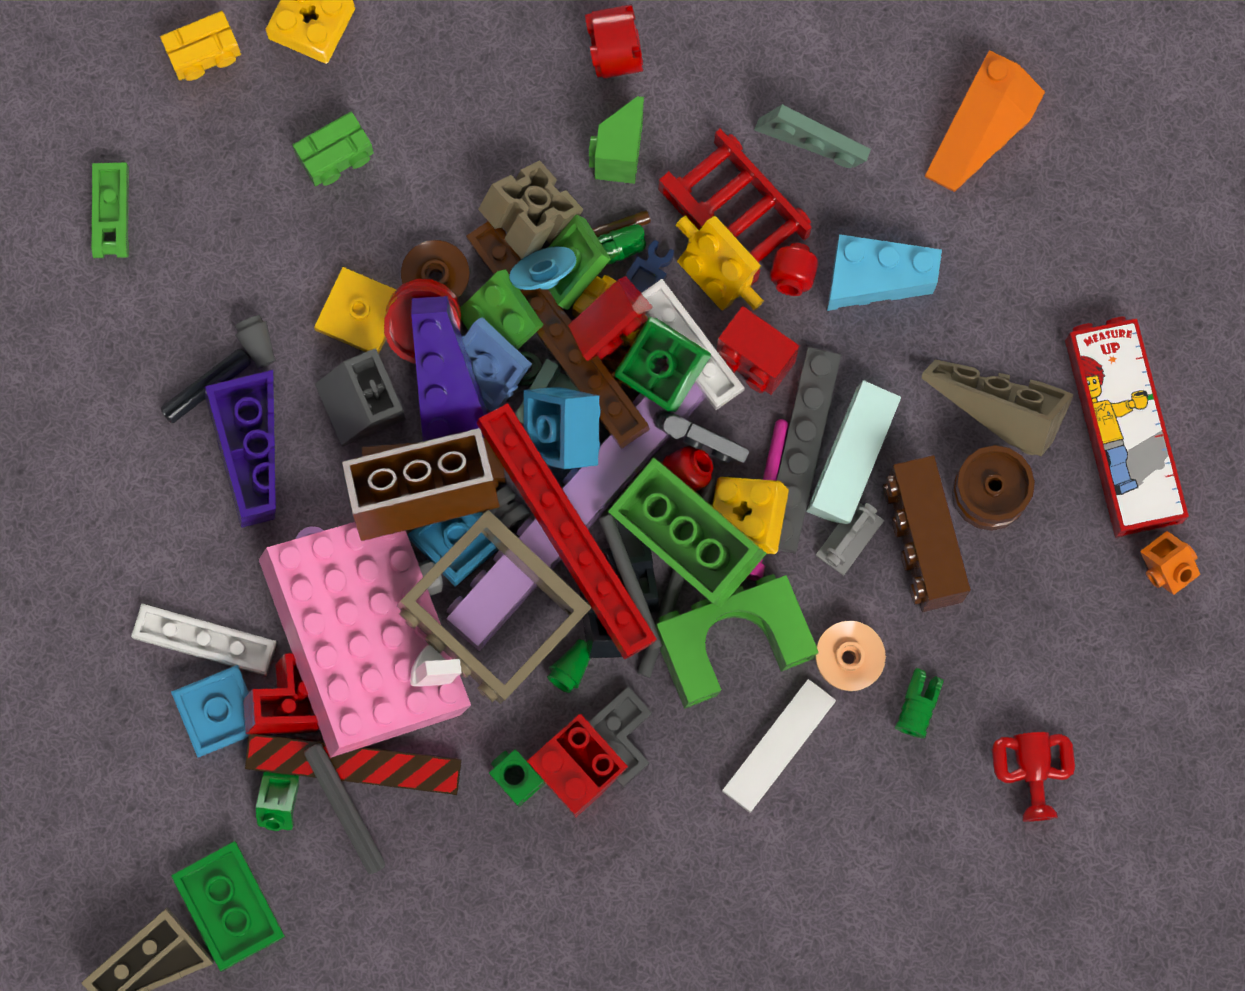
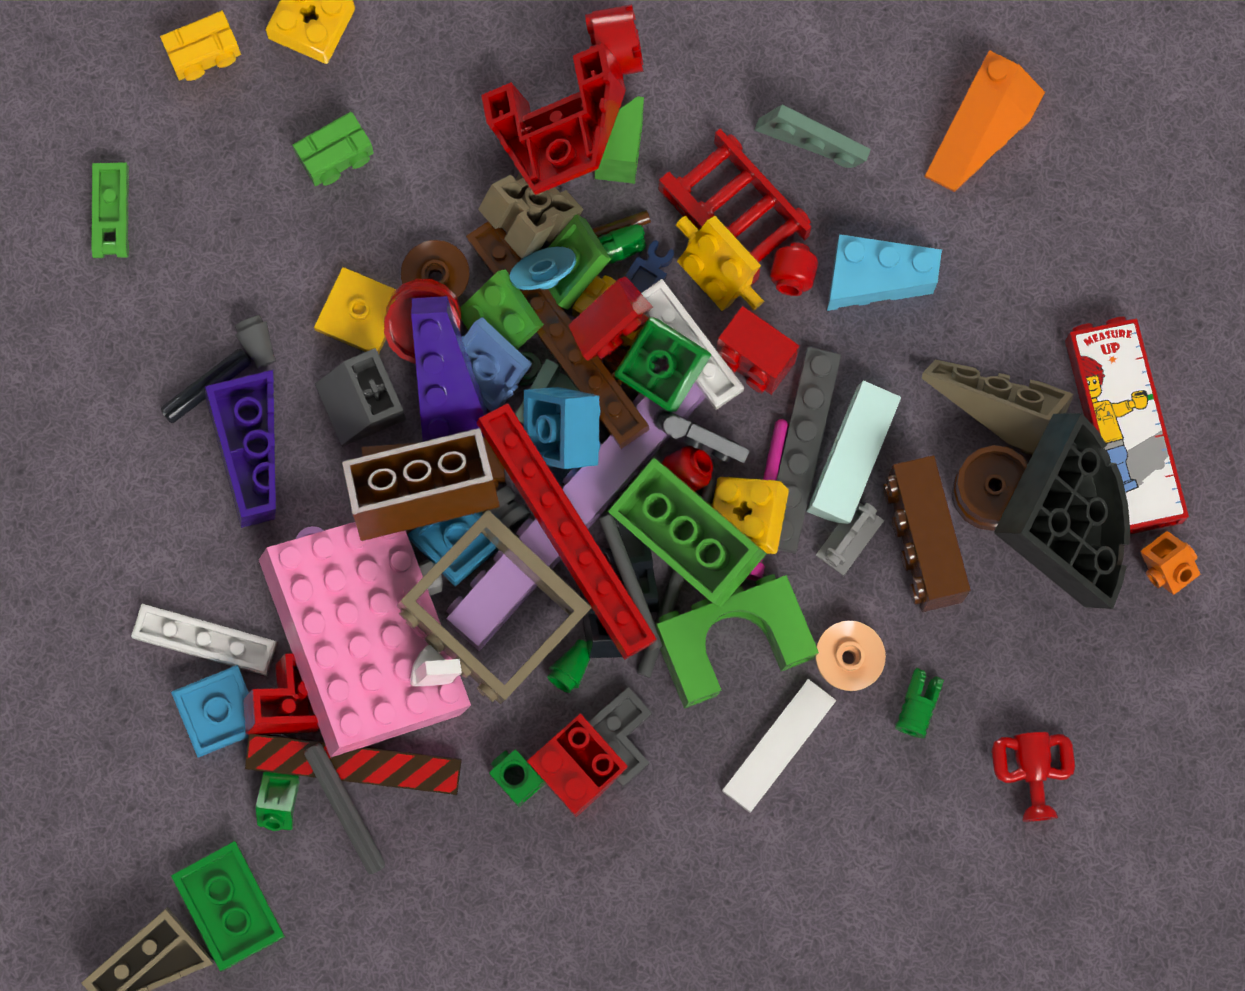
(563, 136): none -> red wedge
(1071, 513): none -> pearl dark grey brick

